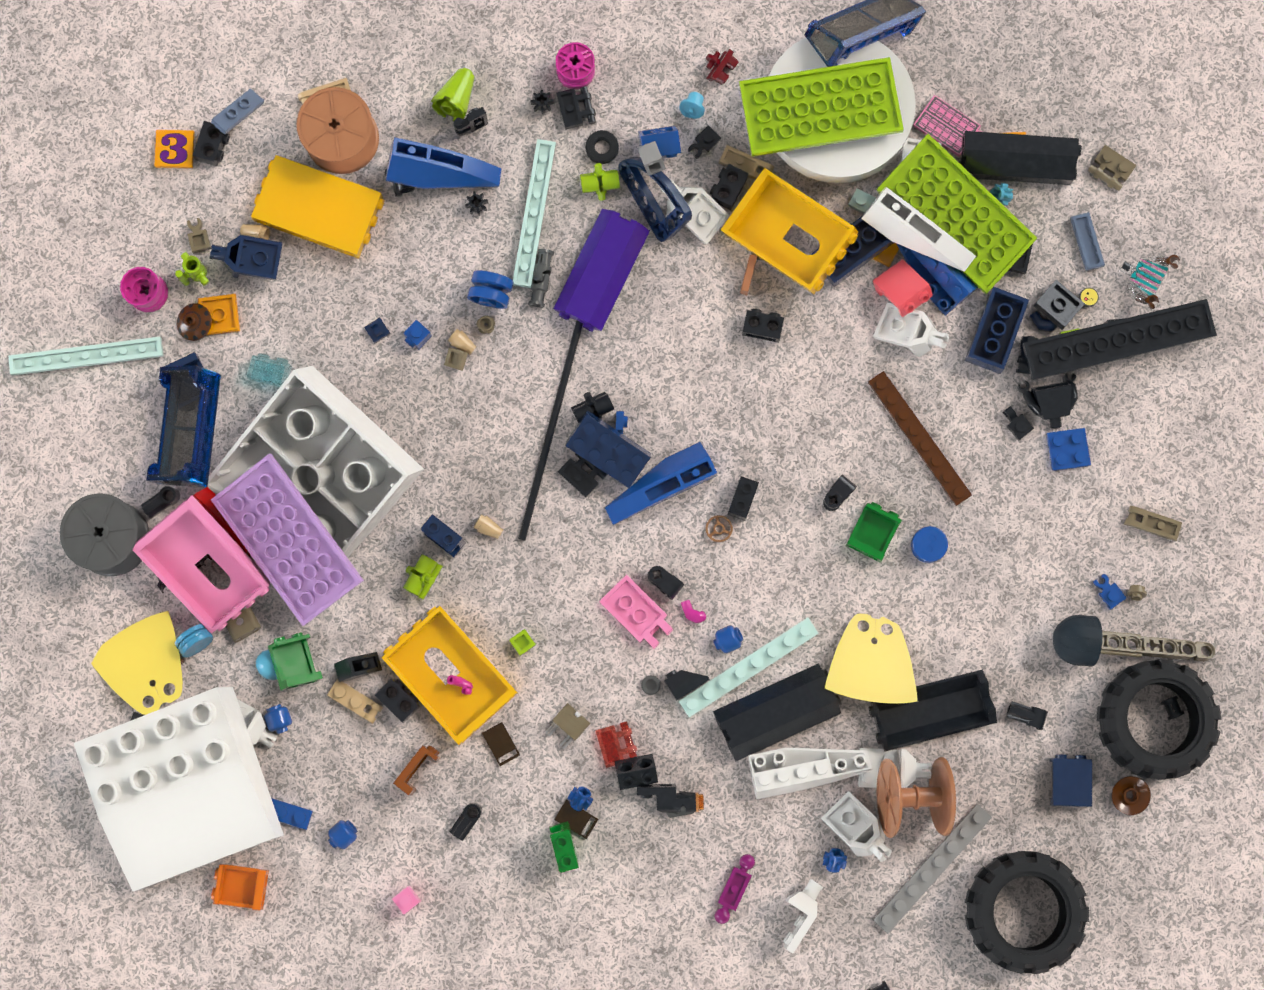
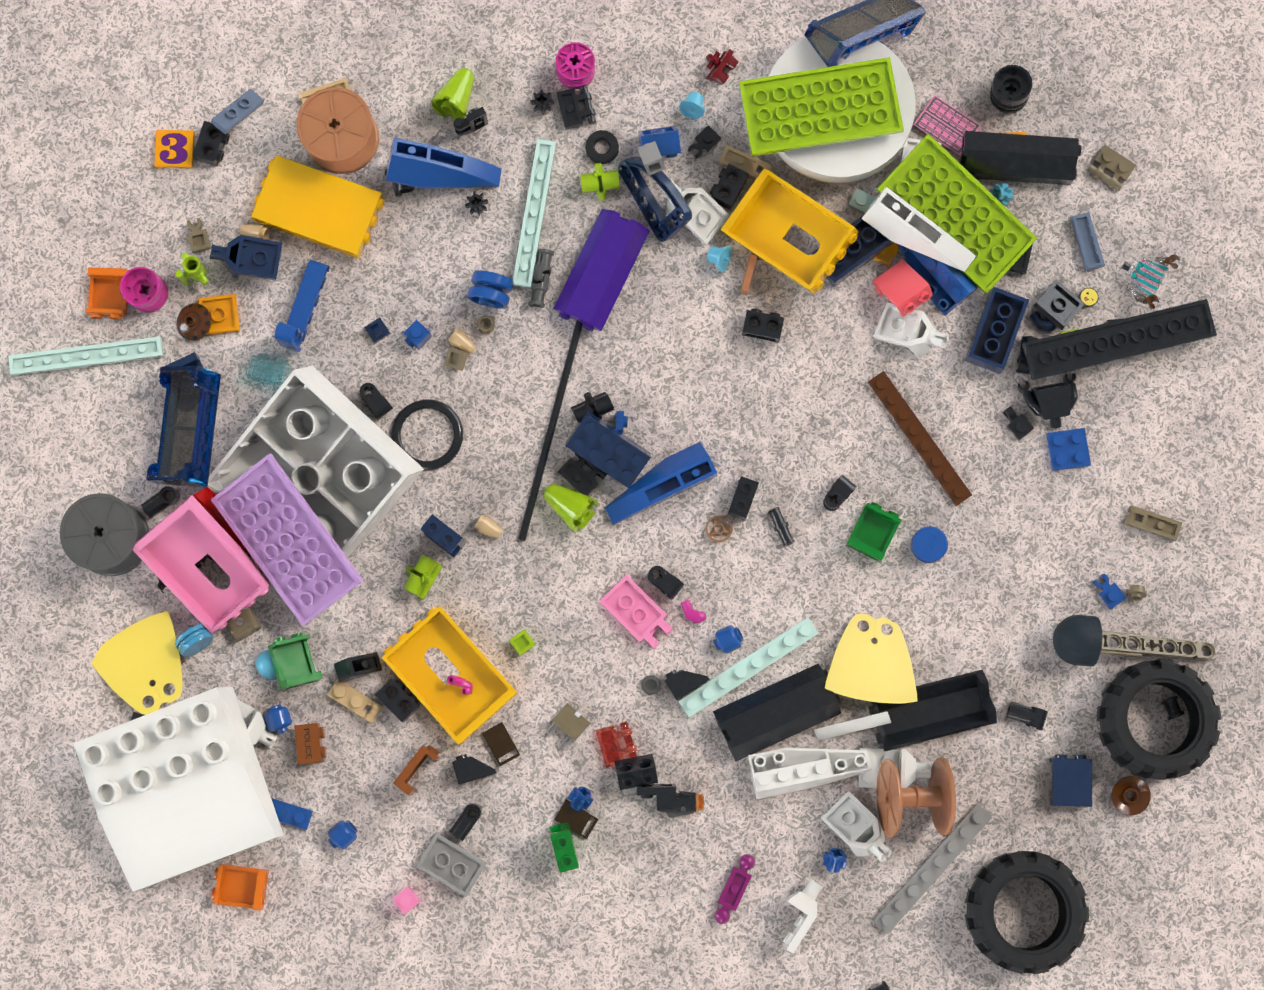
(105, 293): none -> orange panel
(294, 332): none -> blue beam
(309, 743): none -> dark orange brick
(376, 403): none -> black piece
(448, 412): none -> black wedge
(451, 864): none -> light grey plate
(470, 769): none -> black slope
(570, 505): none -> lime cone
(720, 257): none -> medium azure piece
(781, 526): none -> black pin
(852, 726): none -> white sticker
(1014, 79): none -> black wheel

